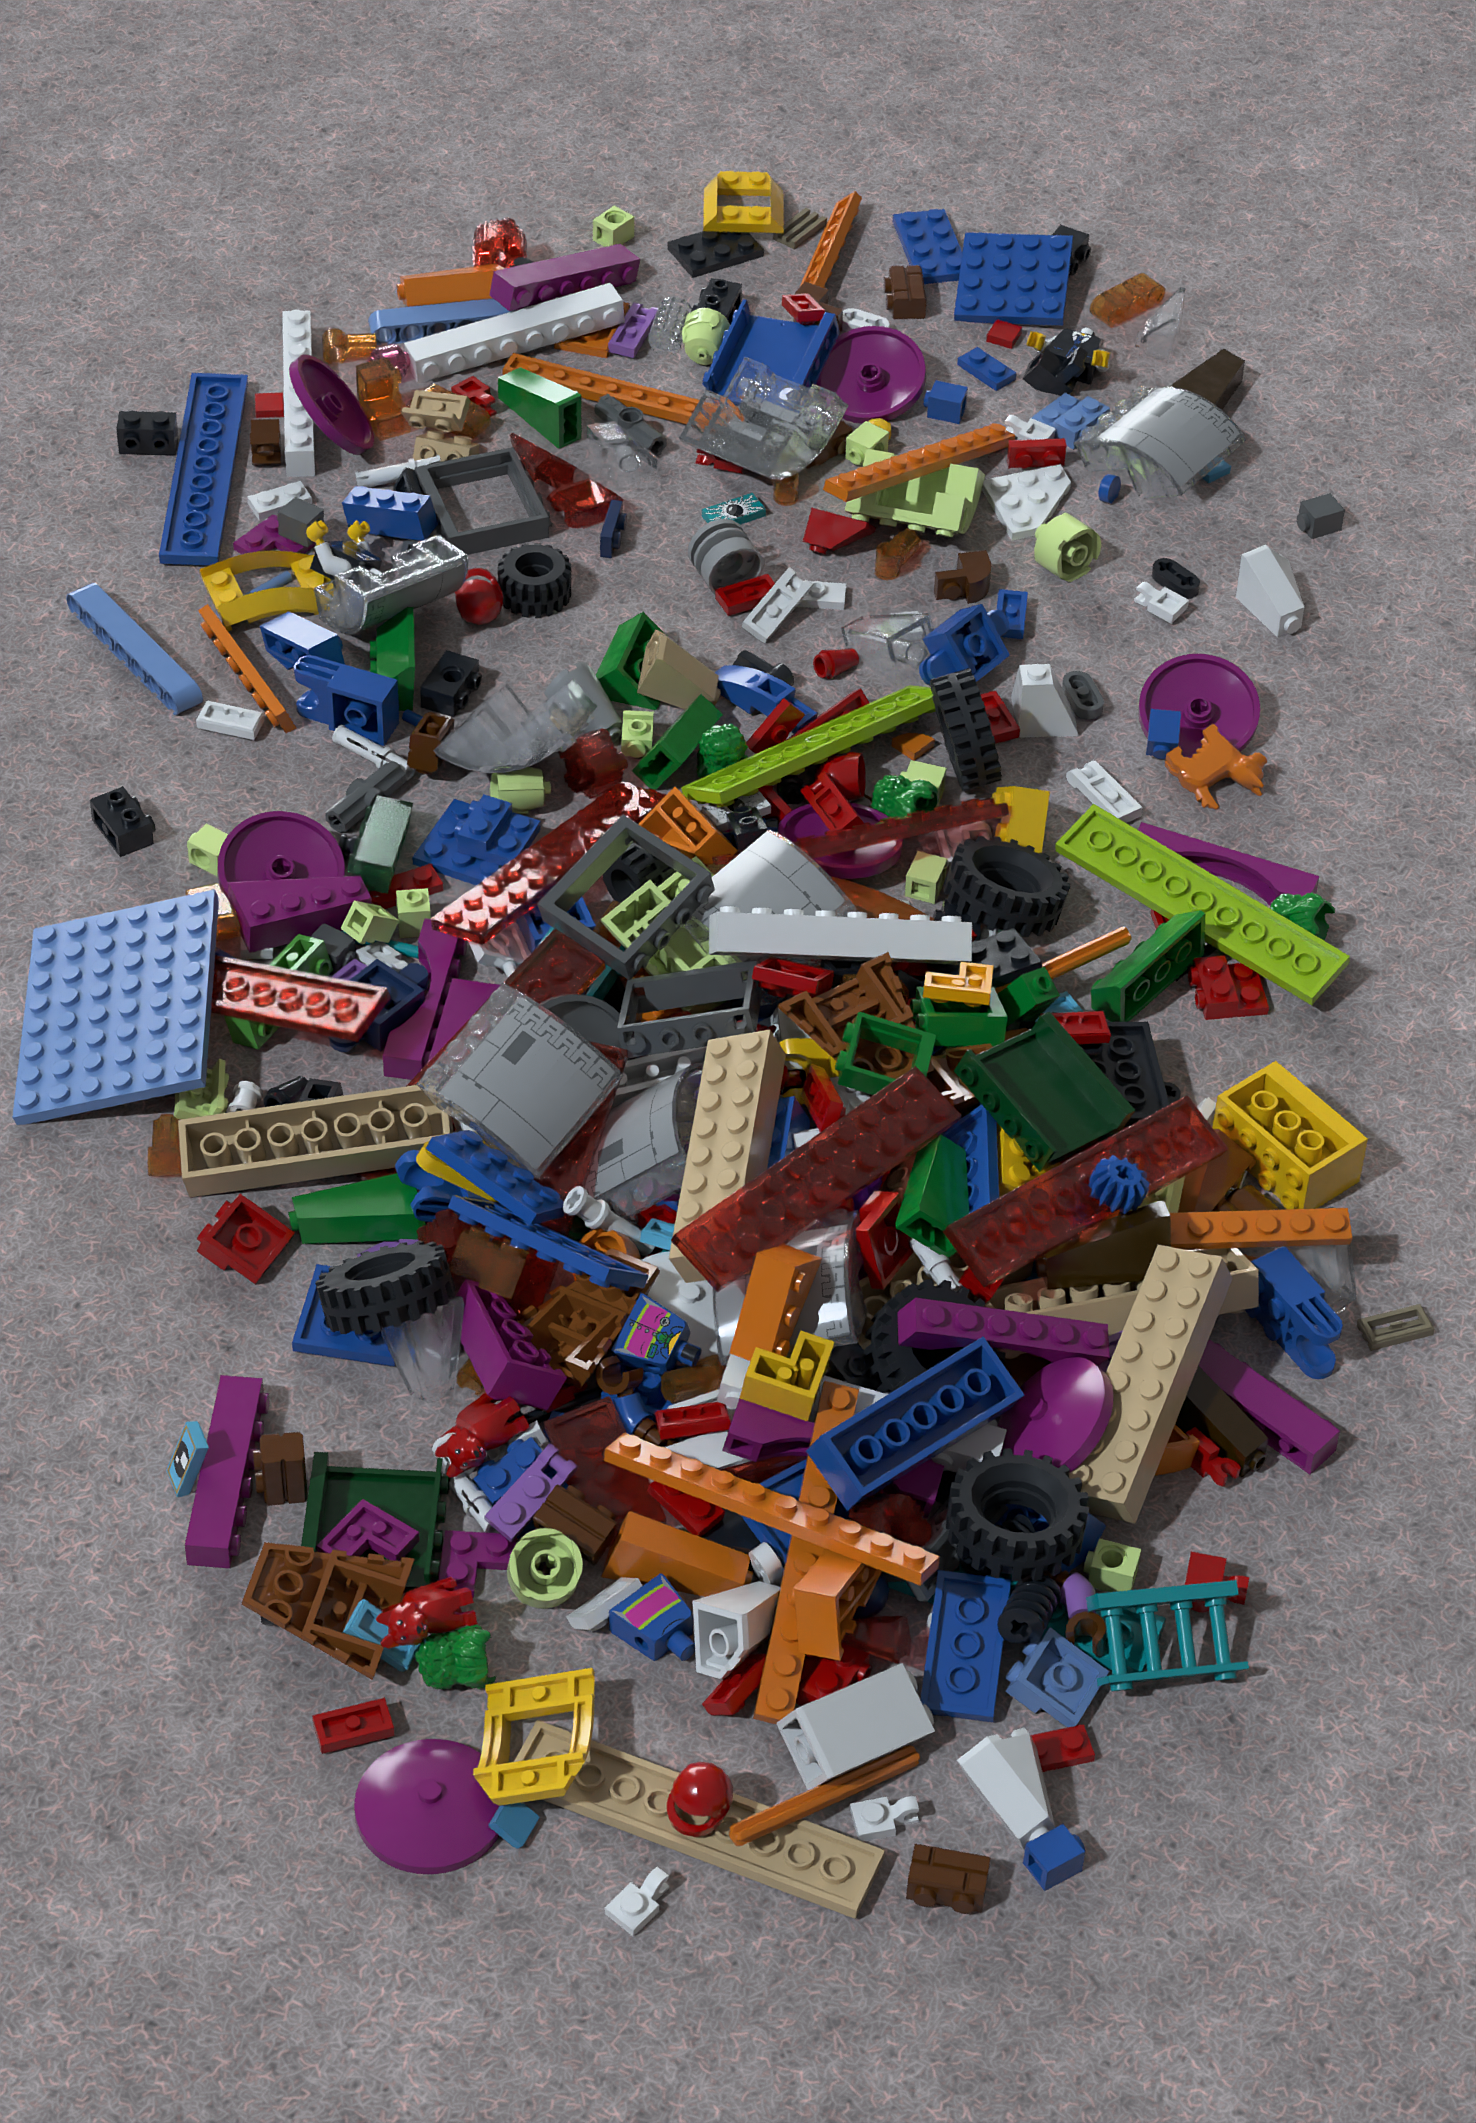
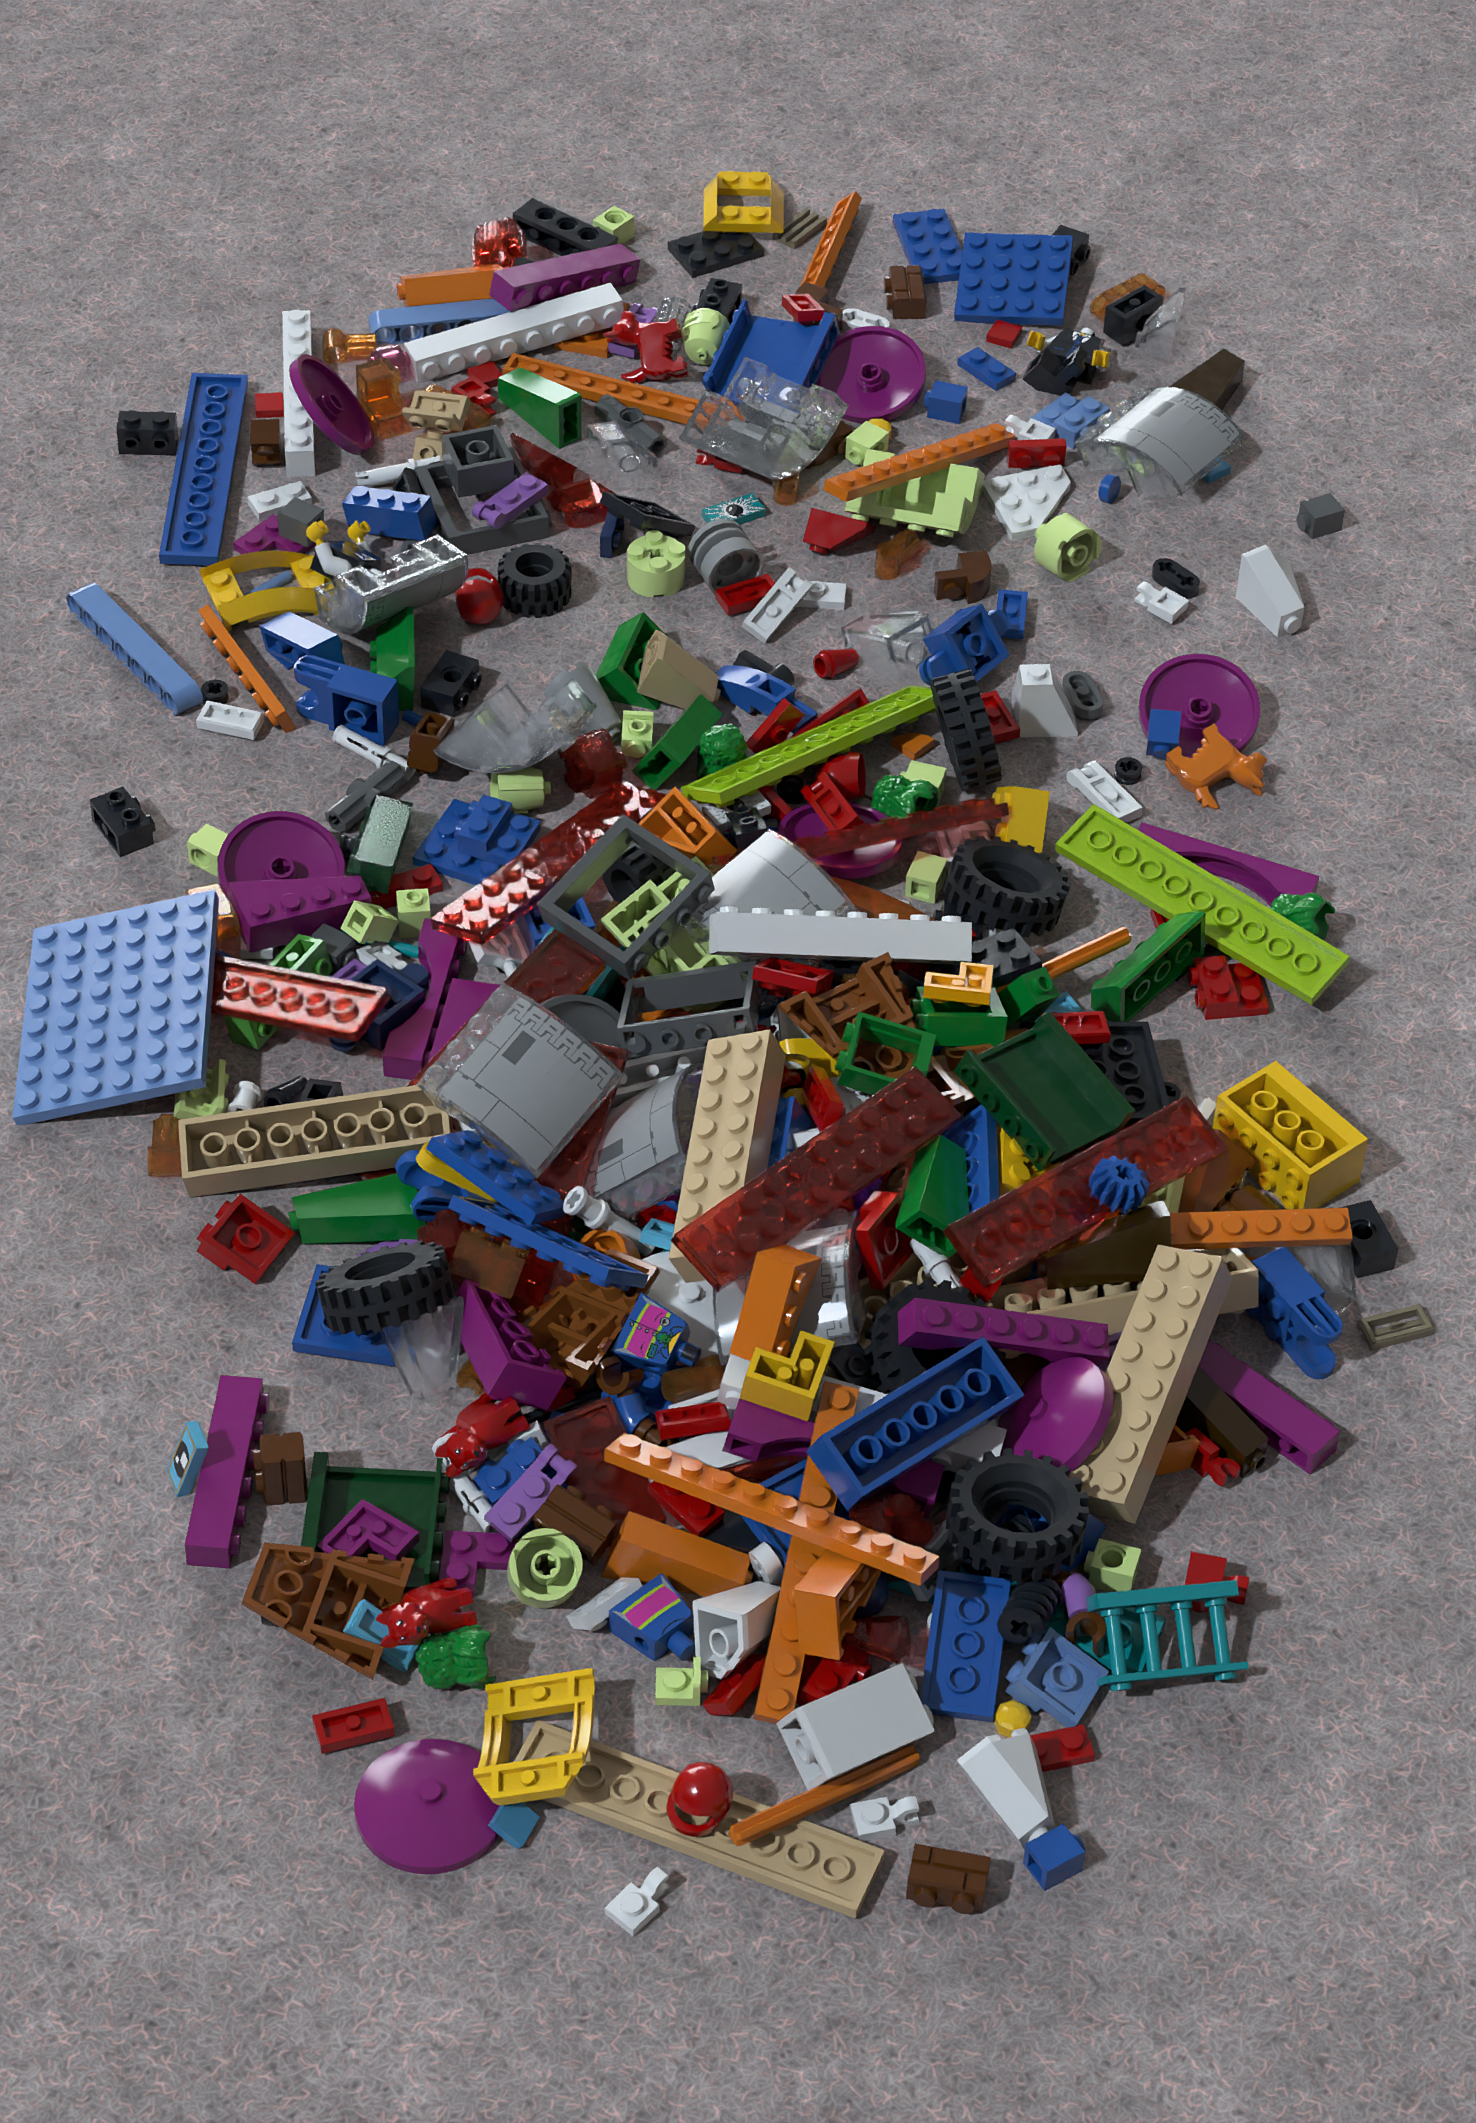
(215, 686): none -> black bush
(477, 461): none -> dark grey brick
(486, 373): none -> red tile
(510, 501): none -> medium lavender plate
(559, 230): none -> black brick
(646, 514): none -> black plate
(654, 347): none -> red animal
(656, 565): none -> yellowish green brick
(681, 1685): none -> yellowish green bracket
(1011, 1716): none -> yellow tile
(1125, 764): none -> black bush
(1130, 313): none -> black brick
(1371, 1243): none -> black brick

